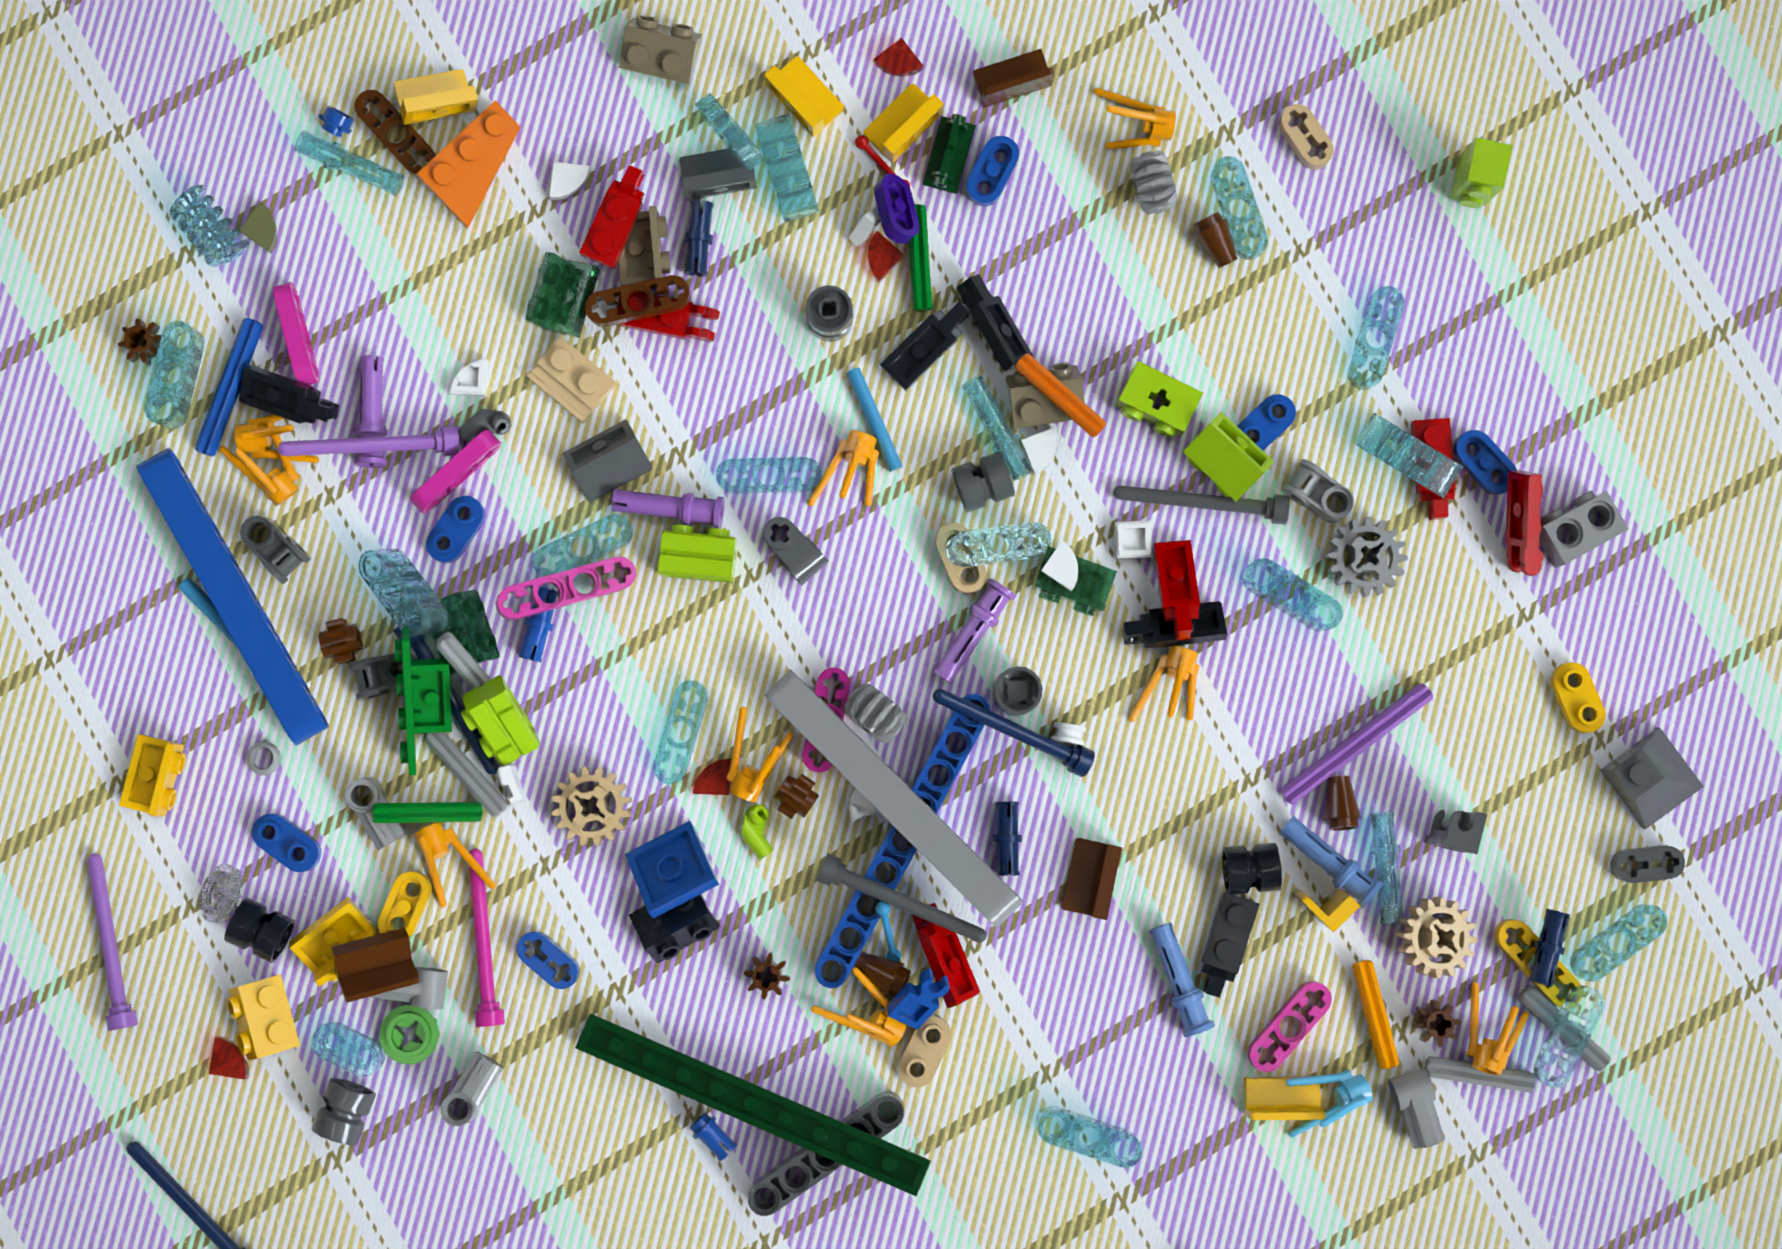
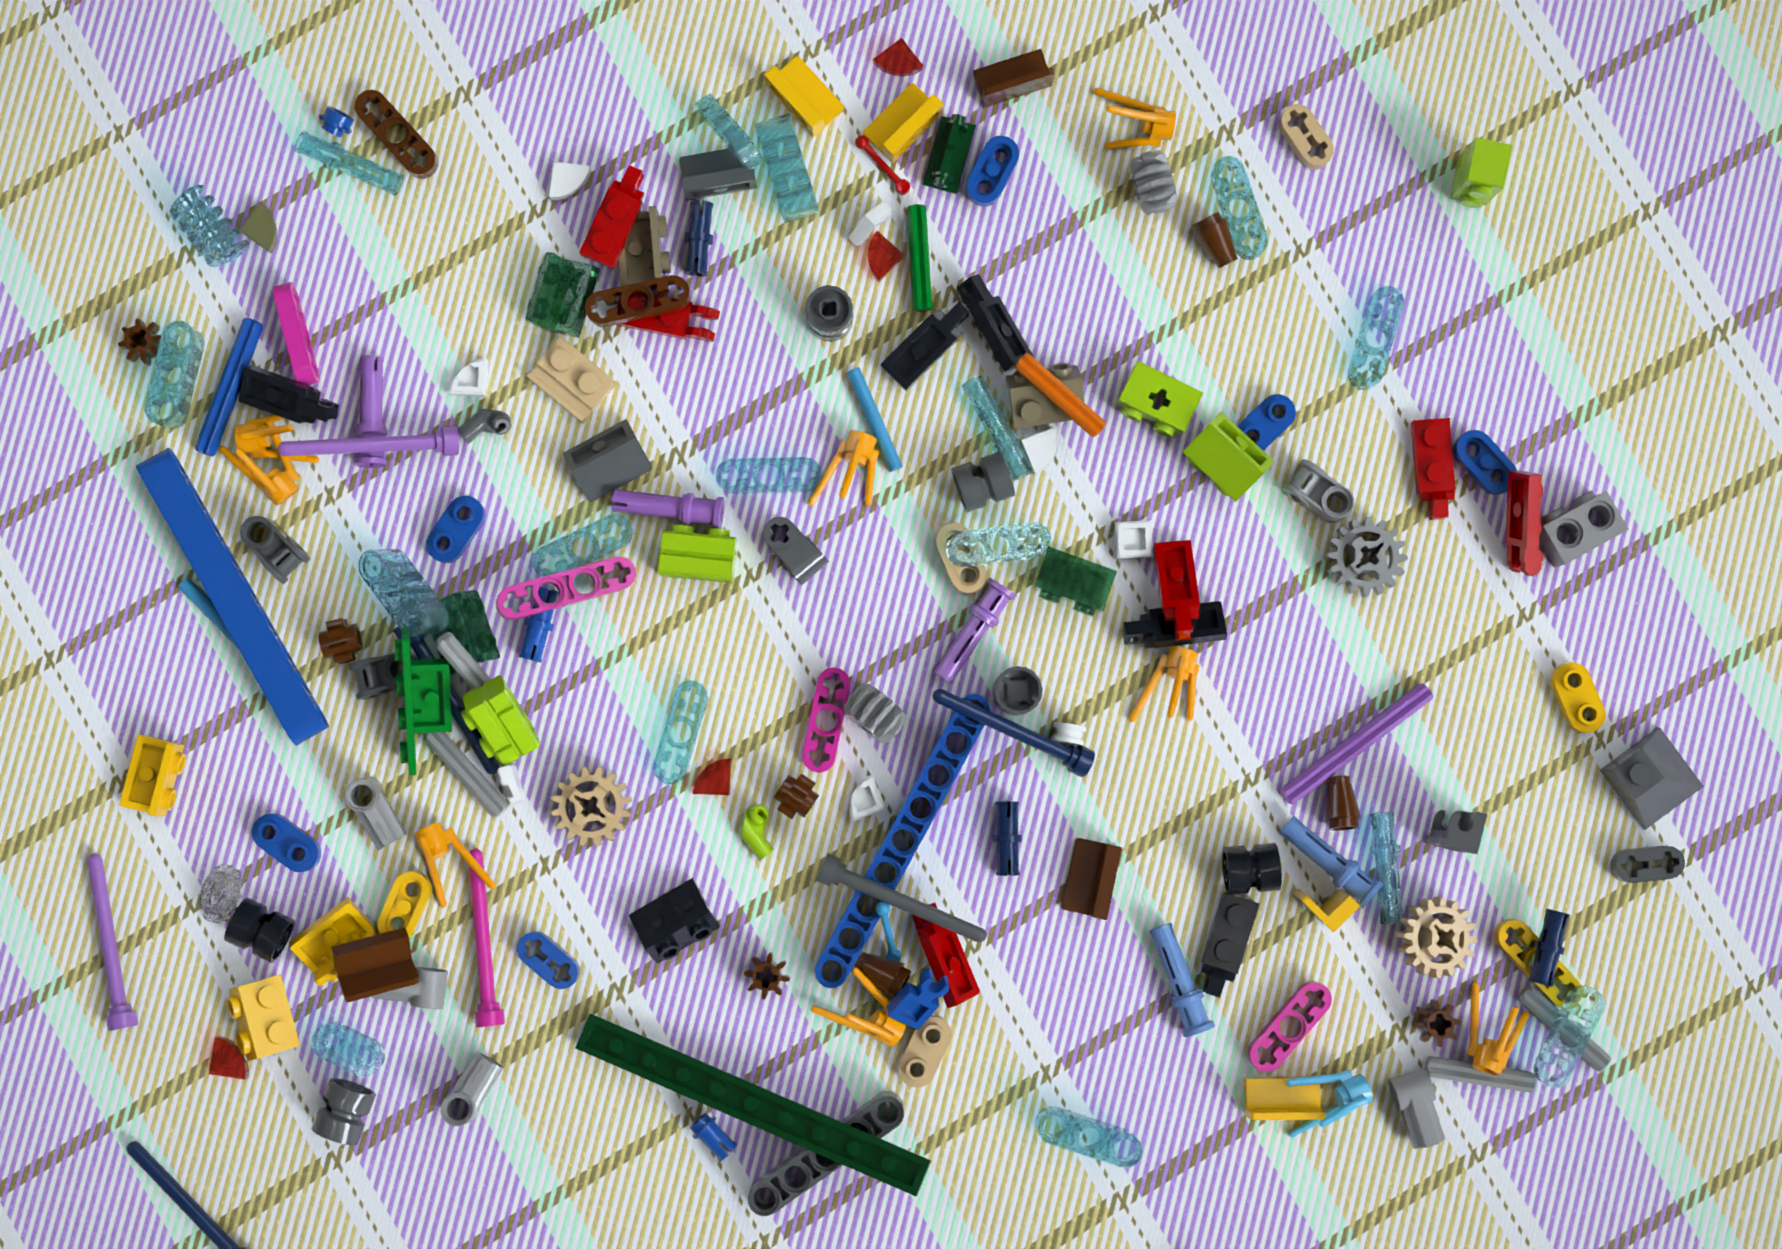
(251, 758): light grey piece -> none
(392, 1037): bright green gear -> none
(426, 812): green axle -> none
(435, 96): yellow panel -> none
(455, 471): dark pink beam -> none
(470, 162): orange wing -> none
(659, 49): dark tan bracket -> none
(671, 869): blue plate -> none
(750, 781): light orange plant -> none
(893, 798): light grey beam -> none
(896, 209): dark purple plate -> none
(1062, 566): white tile -> none
(1273, 508): dark grey piece -> none
(1309, 595): clear light blue beam -> none
(1375, 1014): light orange axle -> none
(1408, 455): clear light blue beam -> none
(1634, 918): clear light blue beam -> none

